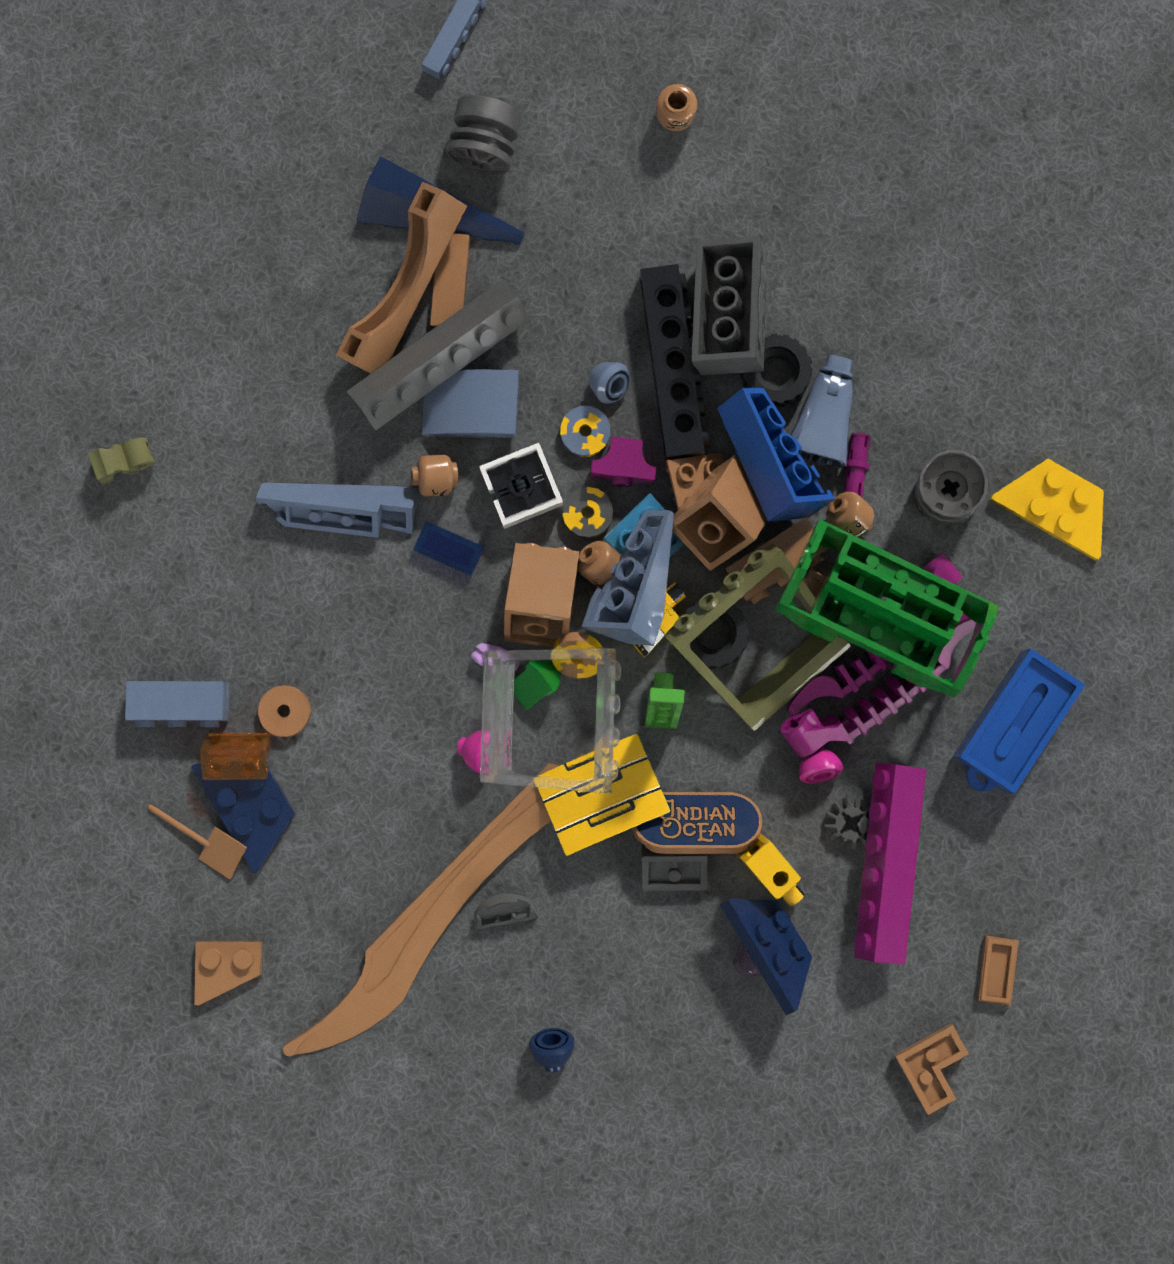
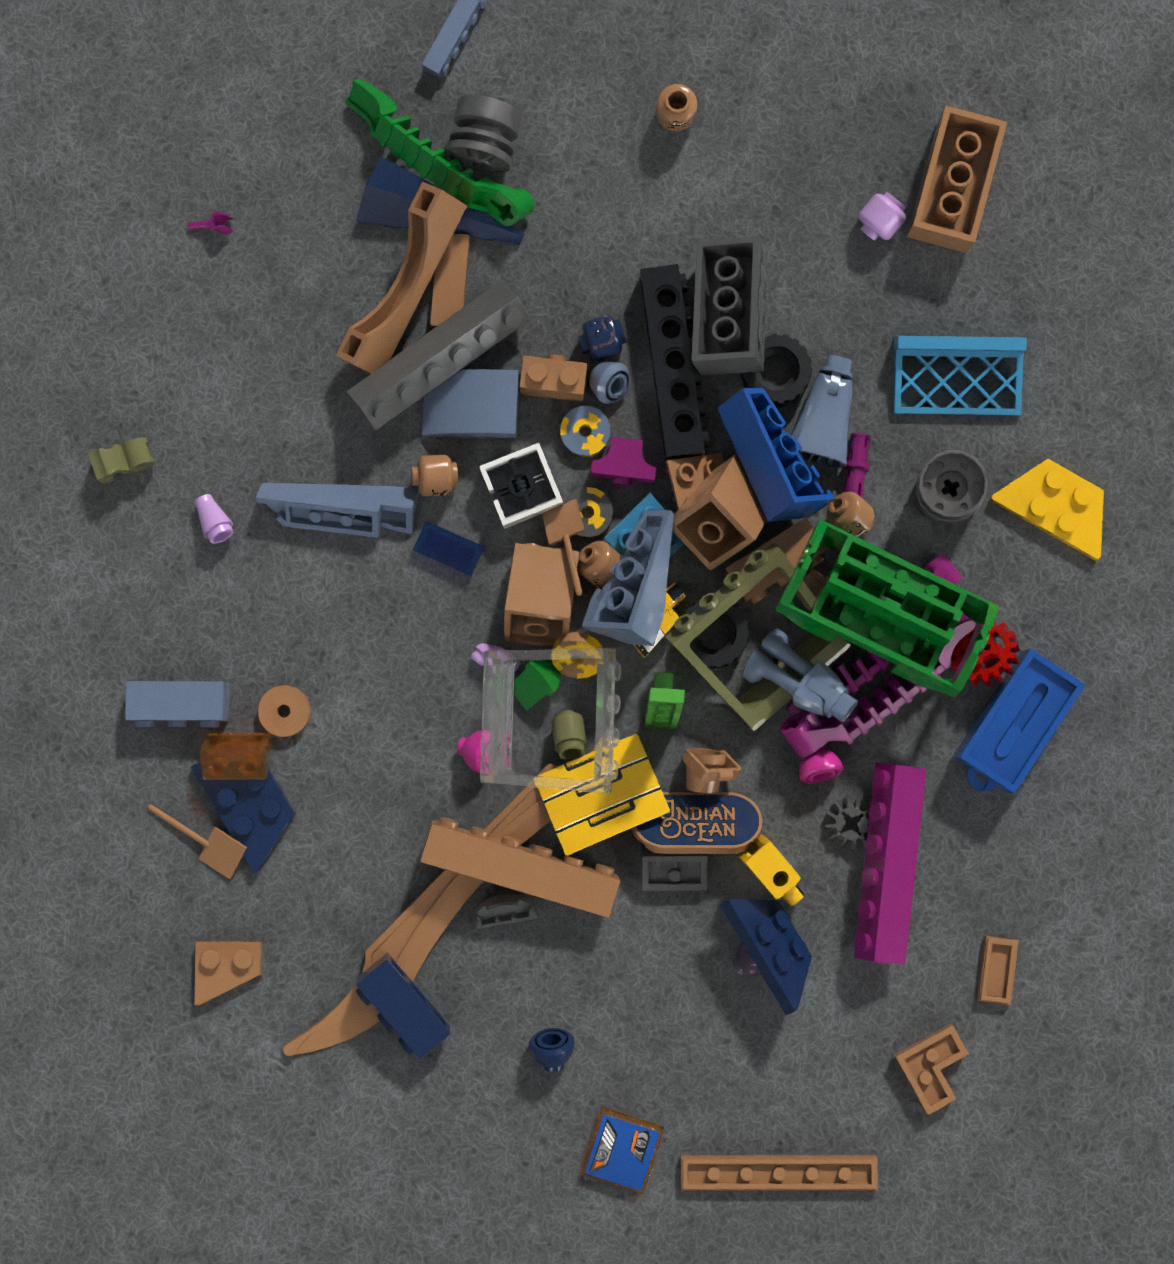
(213, 520): none -> lavender cone
(215, 222): none -> magenta hand
(402, 1006): none -> dark blue brick
(497, 200): none -> green piece
(519, 867): none -> medium nougat brick
(553, 378): none -> medium nougat brick
(561, 525): none -> medium nougat piece
(569, 735): none -> olive brick
(602, 337): none -> dark blue head
(622, 1150): none -> slope
(706, 769): none -> medium nougat piece
(779, 1173): none -> medium nougat tile
(819, 689): none -> sand blue piece
(882, 216): none -> lavender head
(957, 179): none -> medium nougat brick
(959, 347): none -> dark azure fence
(992, 661): none -> red gear

